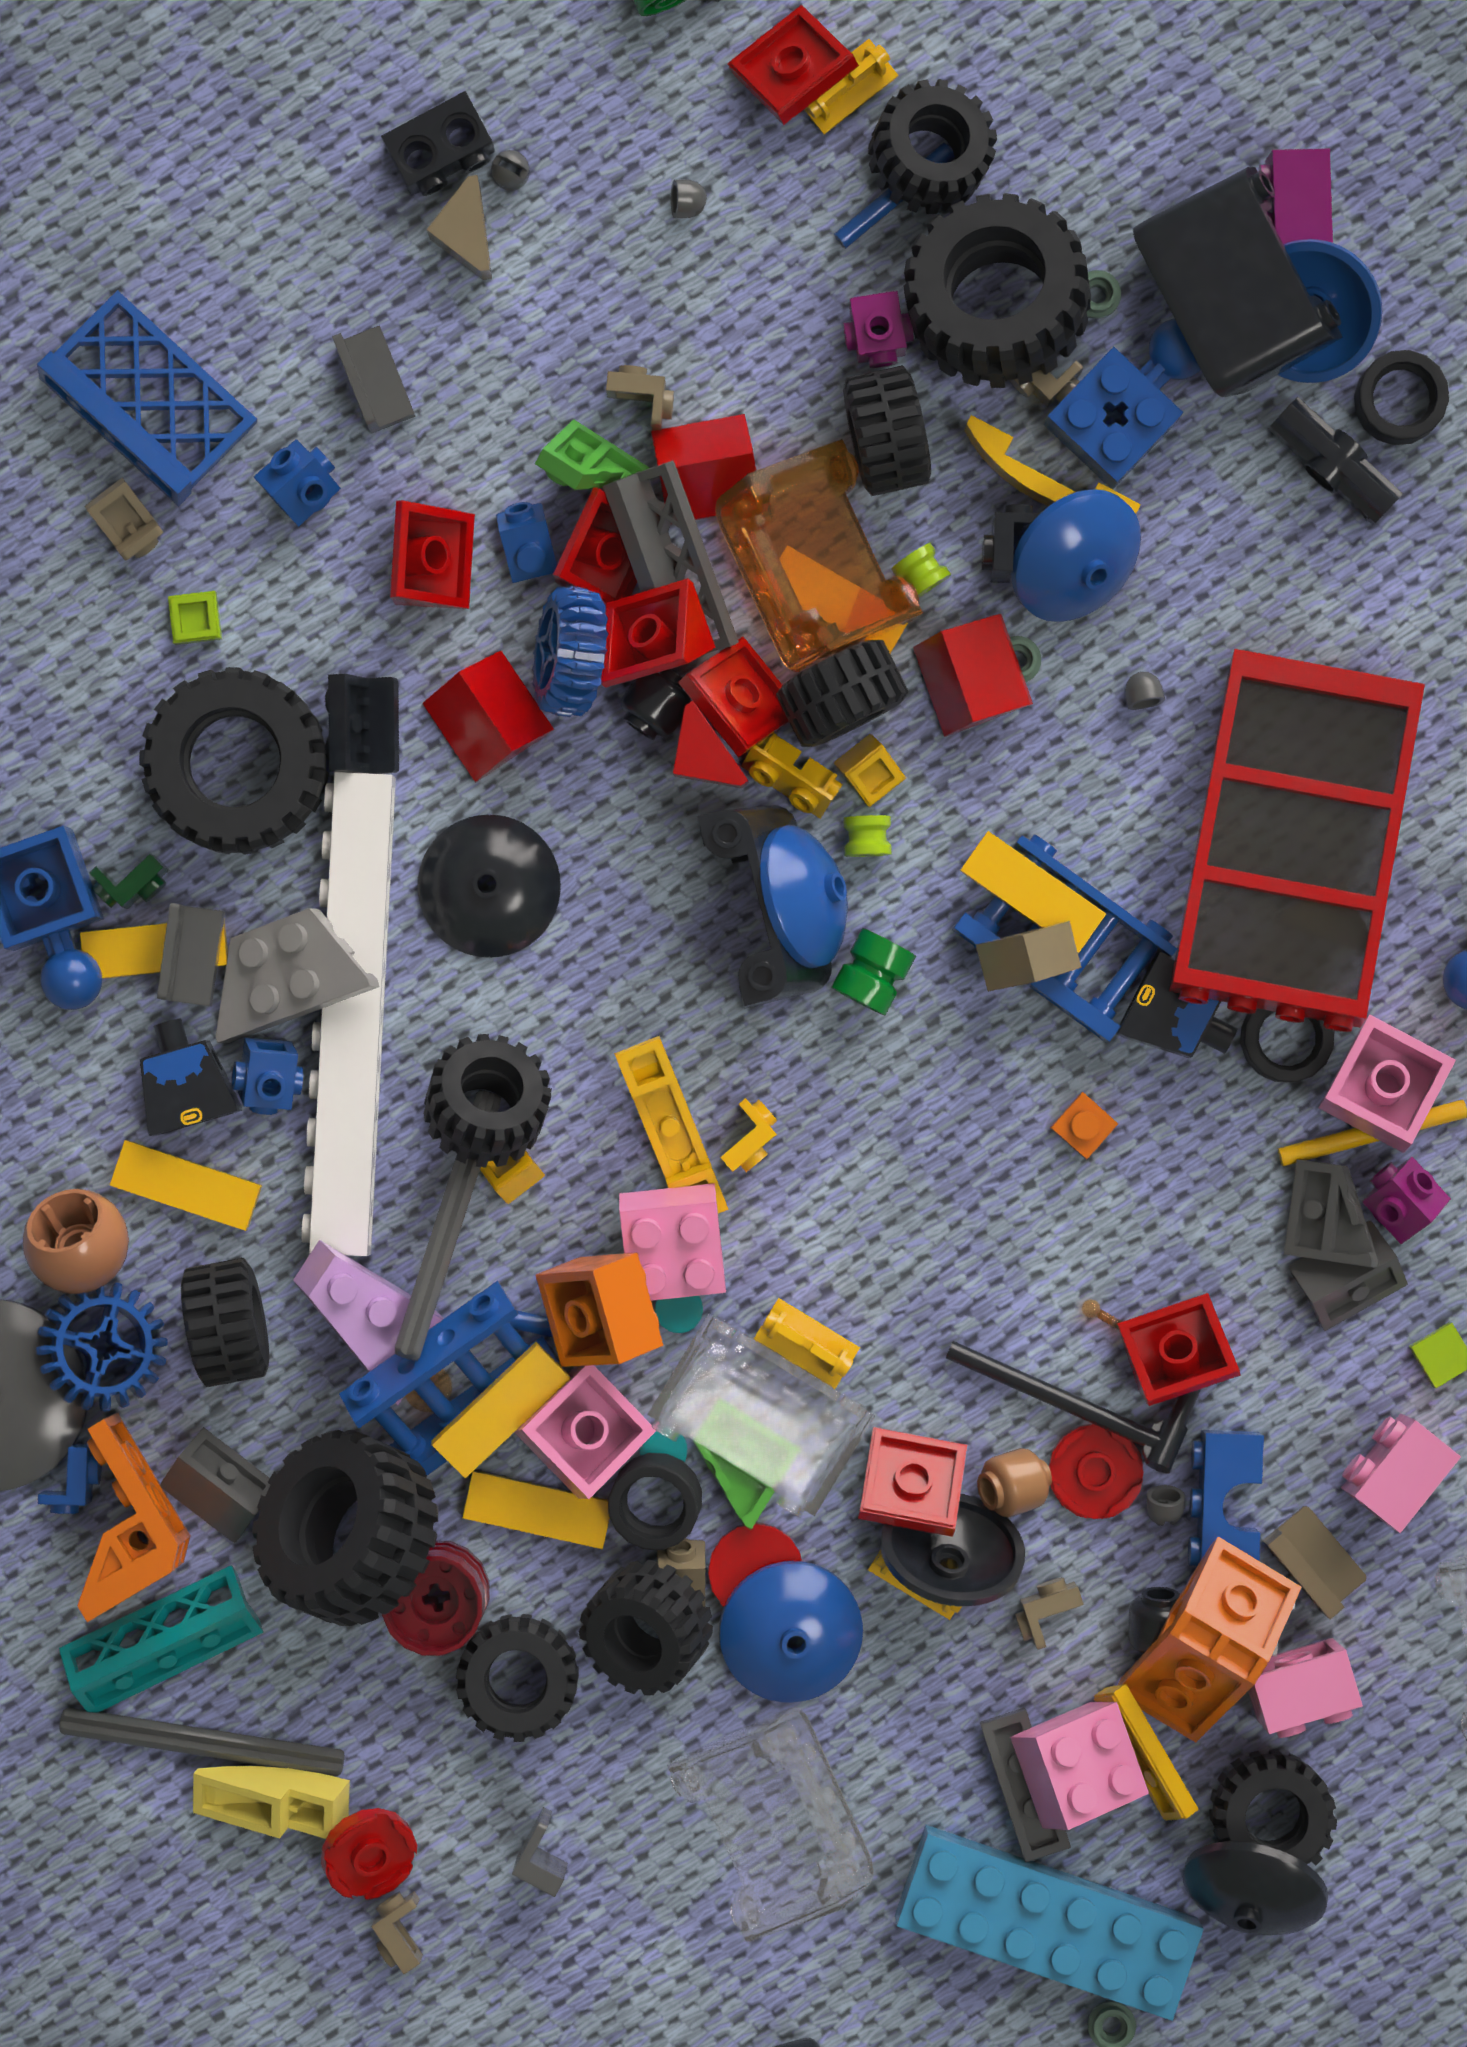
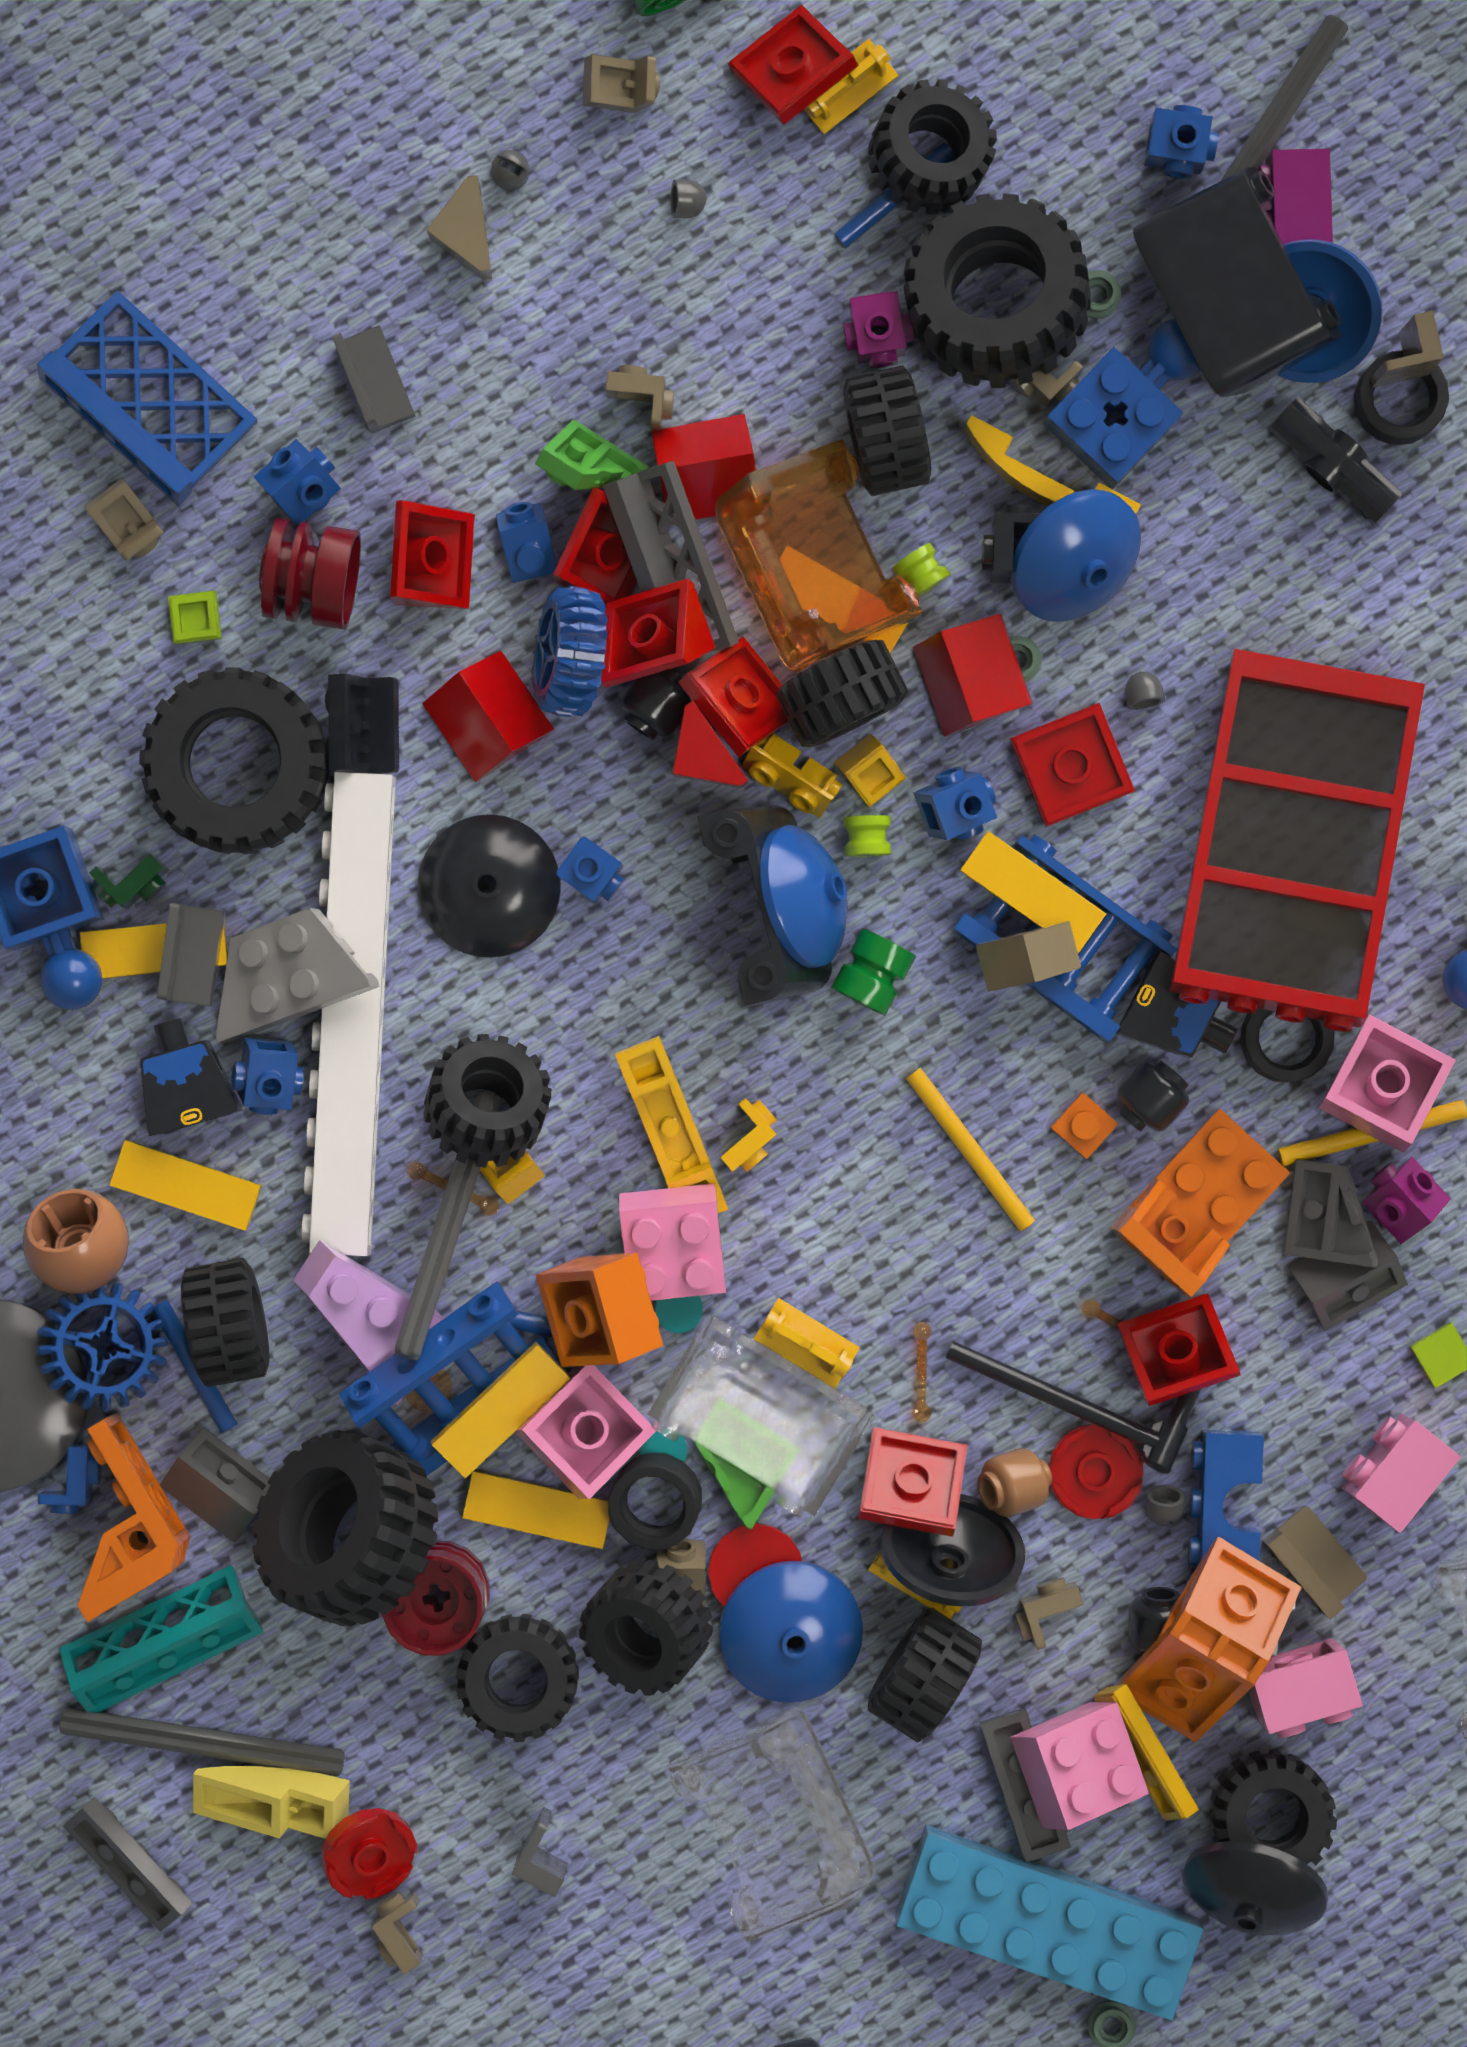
(127, 1864): none -> dark grey plate
(210, 1395): none -> blue bar
(310, 573): none -> dark red wheel
(417, 1171): none -> clear orange hinge
(432, 133): black brick -> none
(591, 871): none -> blue bracket
(620, 83): none -> dark tan bracket
(921, 1411): none -> clear orange hinge
(924, 1675): none -> black tyre
(956, 804): none -> blue brick
(970, 1149): none -> yellow bar
(1072, 765): none -> red plate
(1153, 1096): none -> black head
(1170, 154): none -> blue brick
(1200, 1202): none -> orange bracket
(1290, 95): none -> dark grey axle
(1420, 351): none -> dark tan panel

